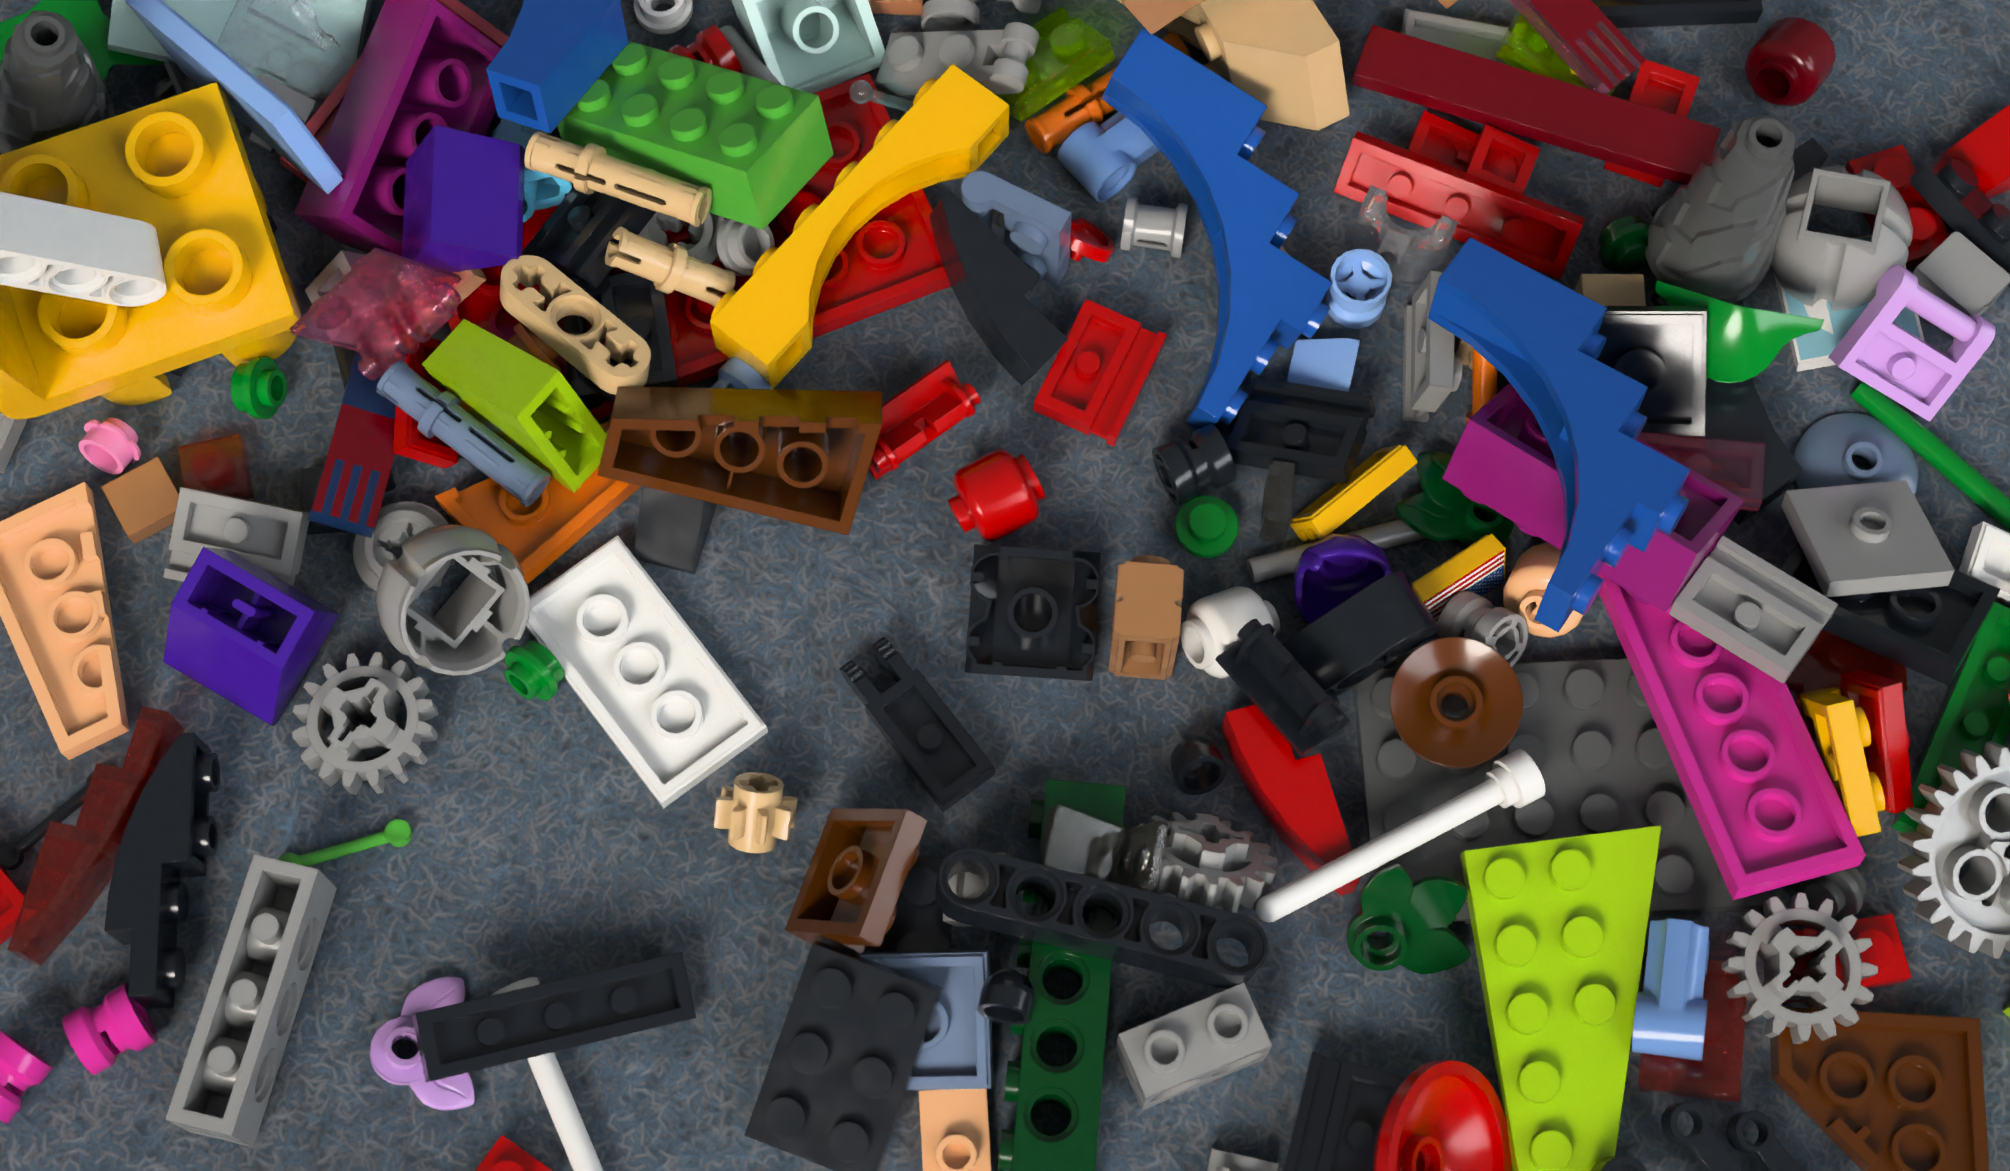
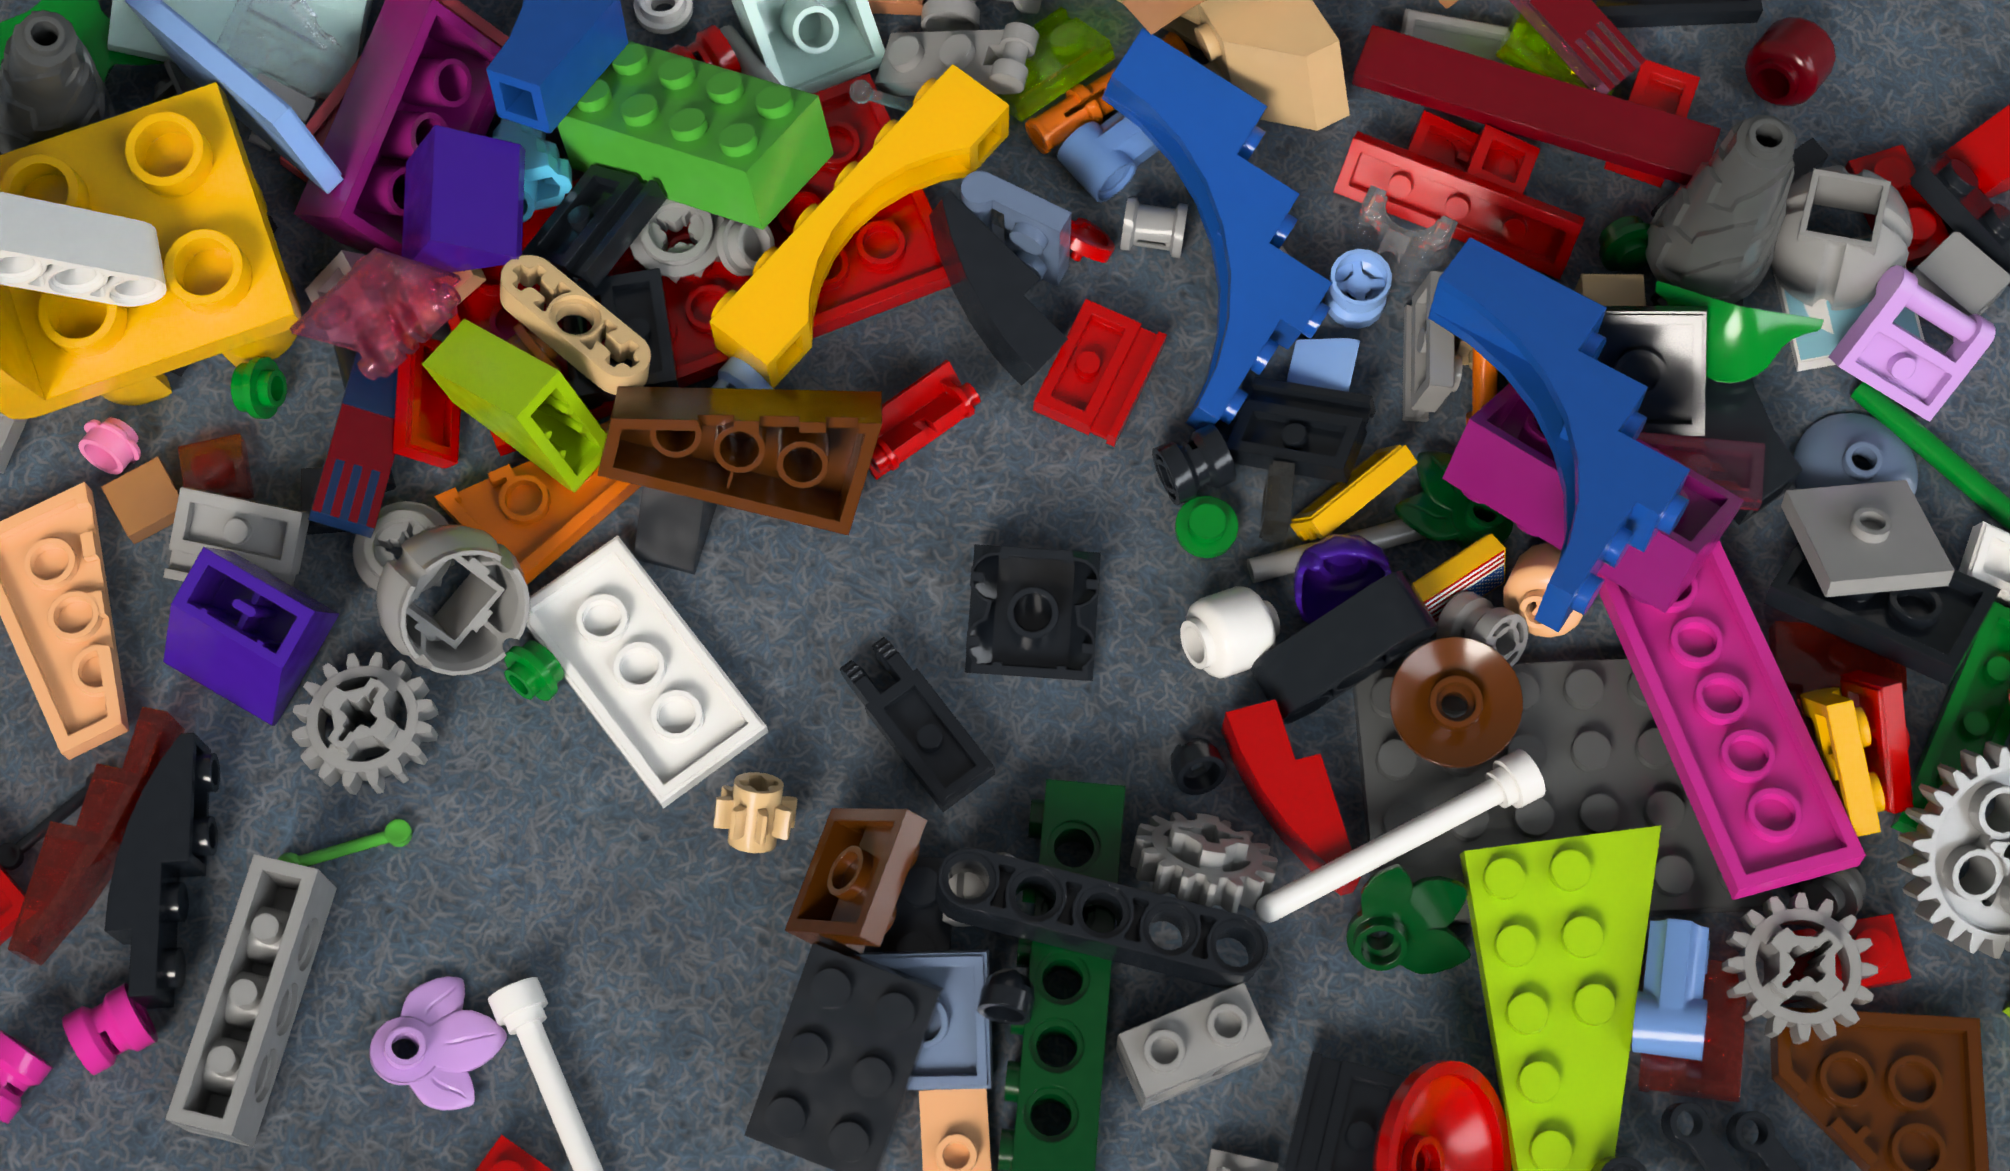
(442, 417): sand blue pin -> none
(553, 1016): black plate -> none
(594, 170): tan pin -> none
(668, 267): tan pin -> none
(996, 495): red head -> none
(1102, 849): clear smoke bracket -> none
(1146, 618): medium nougat brick -> none
(1282, 688): black hinge -> none
(1753, 609): light grey plate -> none

